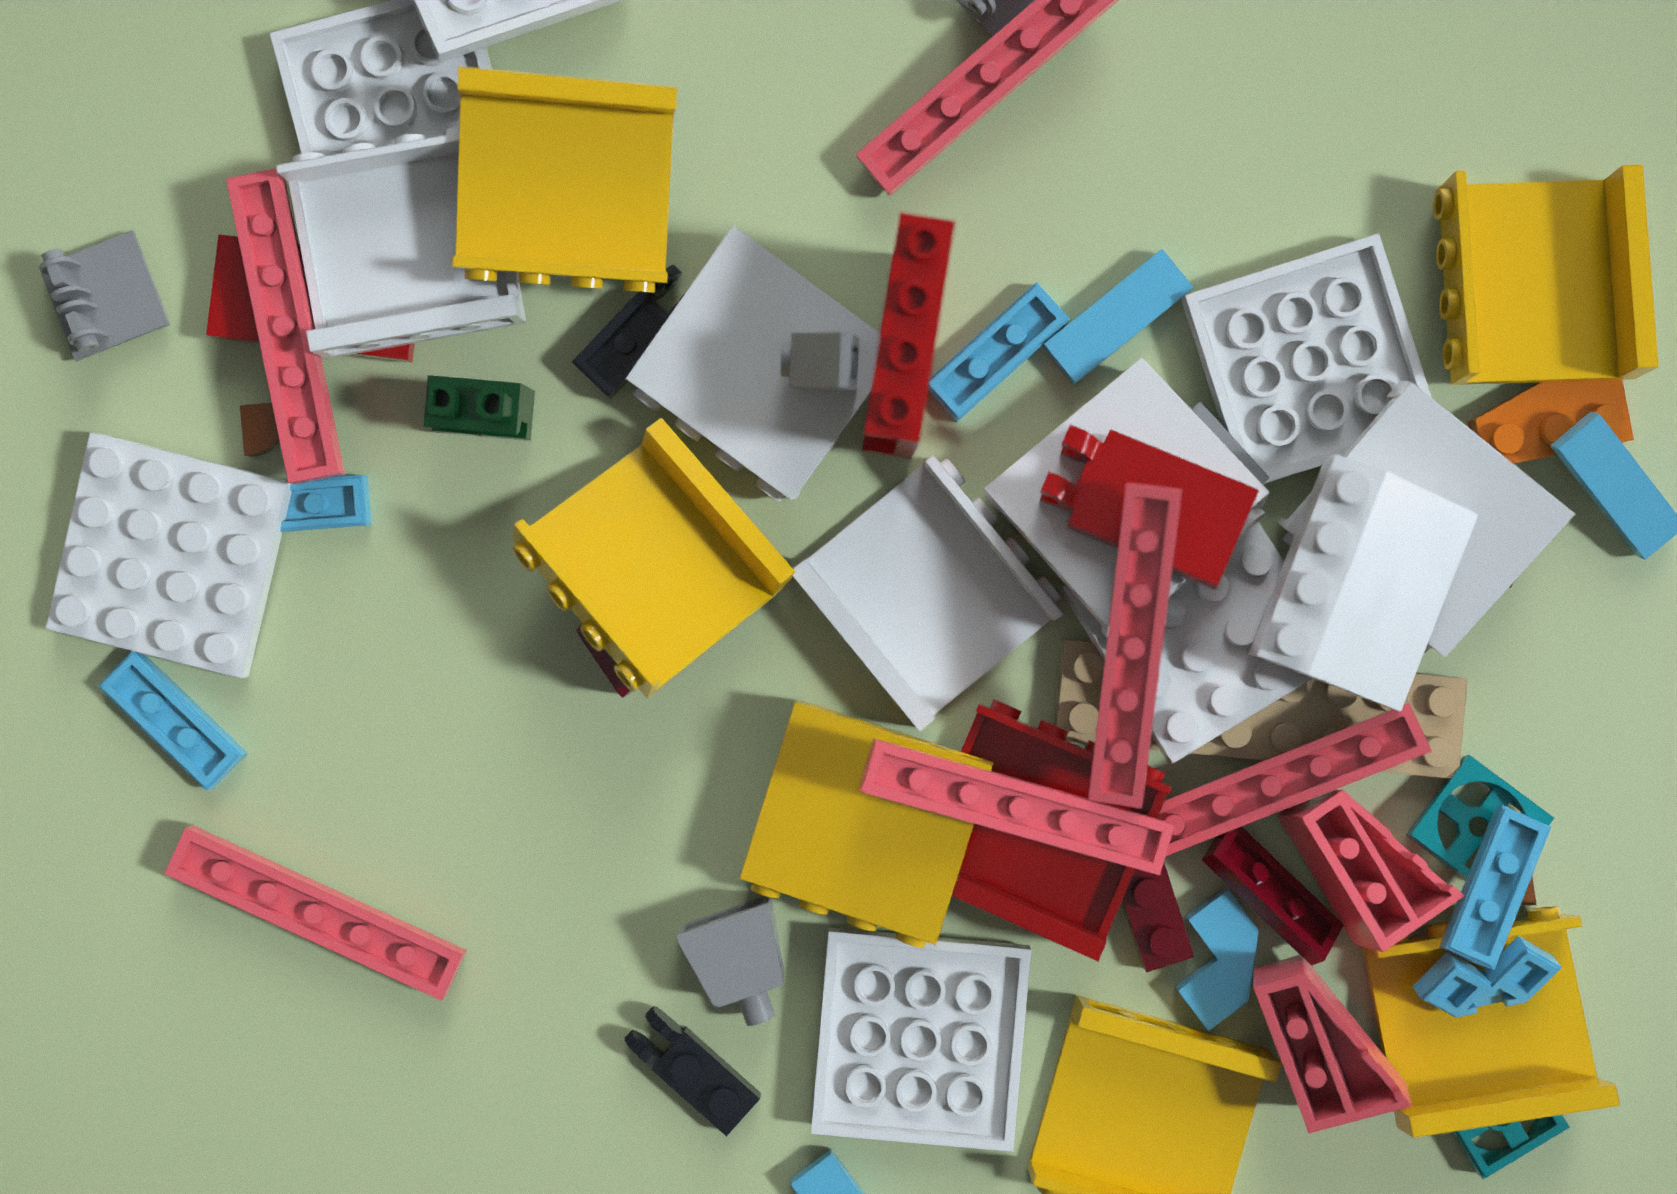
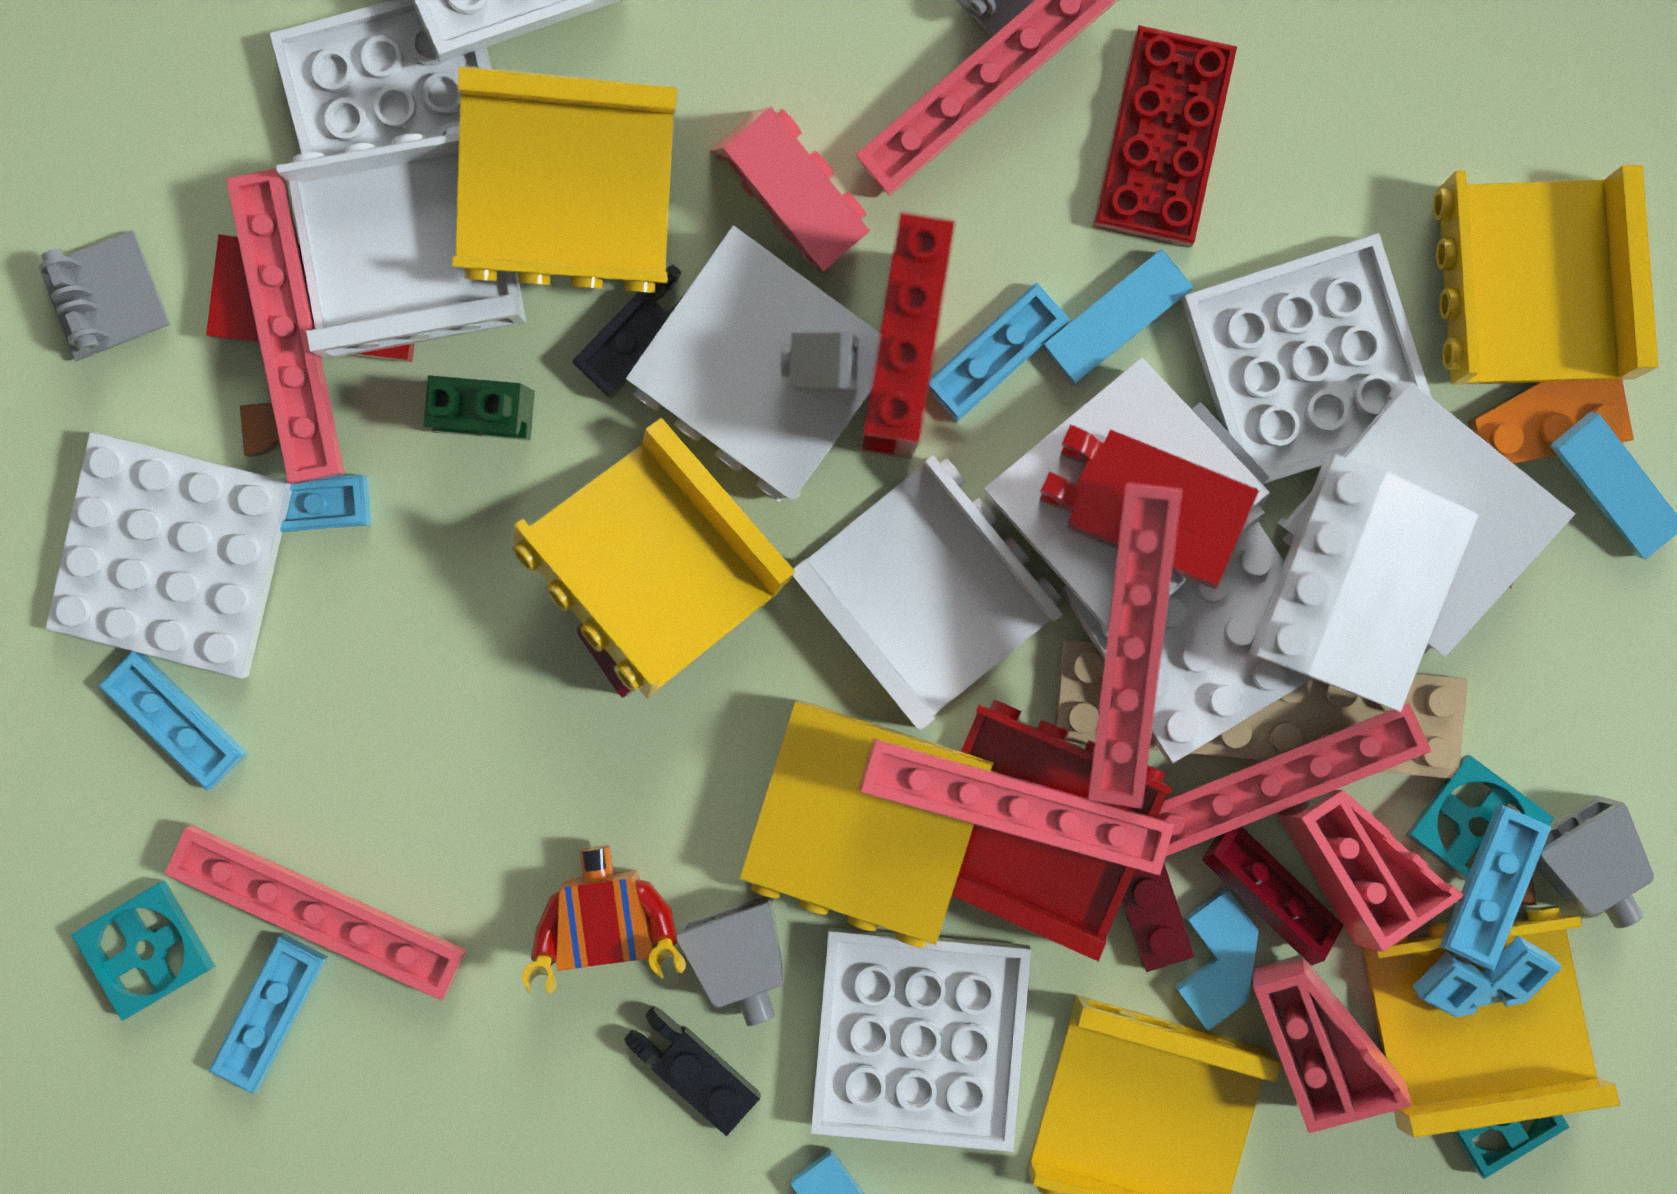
(107, 971): none -> teal piece
(268, 1013): none -> medium azure tile
(602, 922): none -> torso
(793, 186): none -> coral wedge
(1164, 136): none -> red tile
(1598, 861): none -> light grey torso

